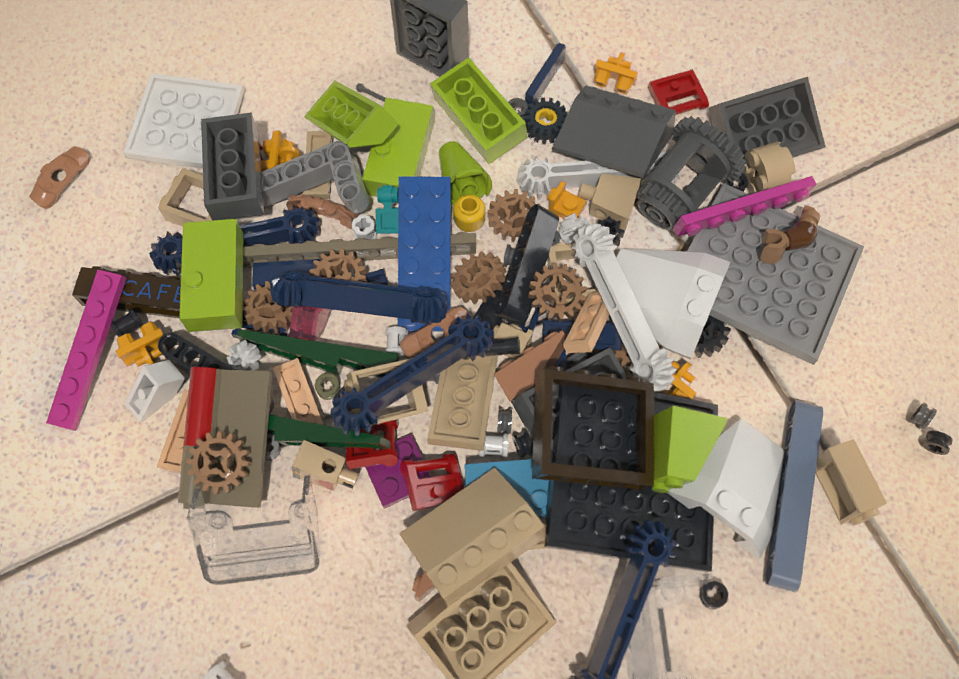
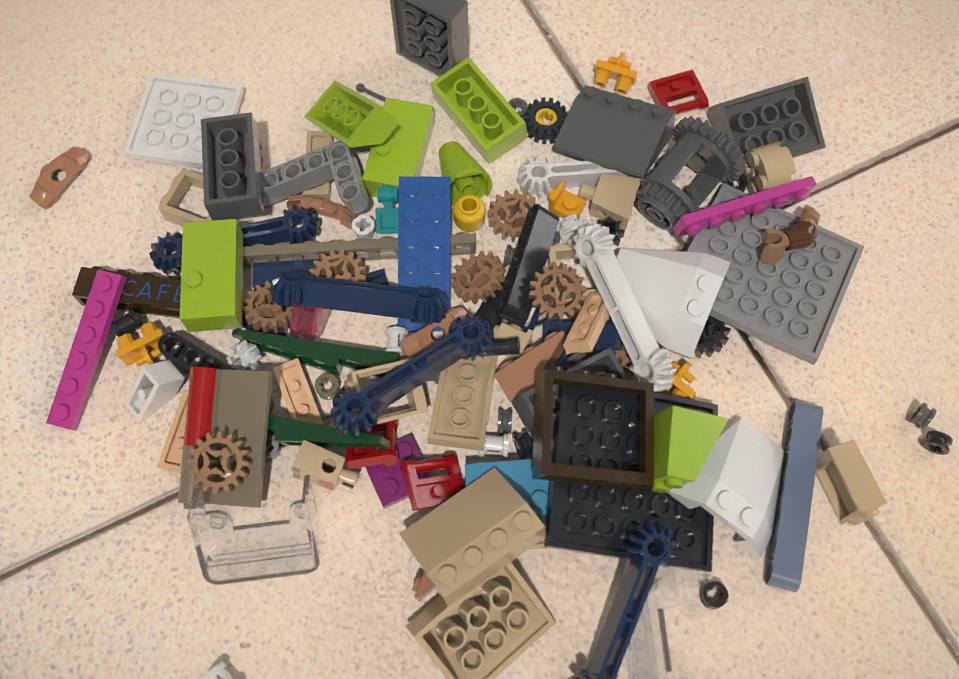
(278, 150): light orange hips -> none
(546, 73): dark blue tile -> none

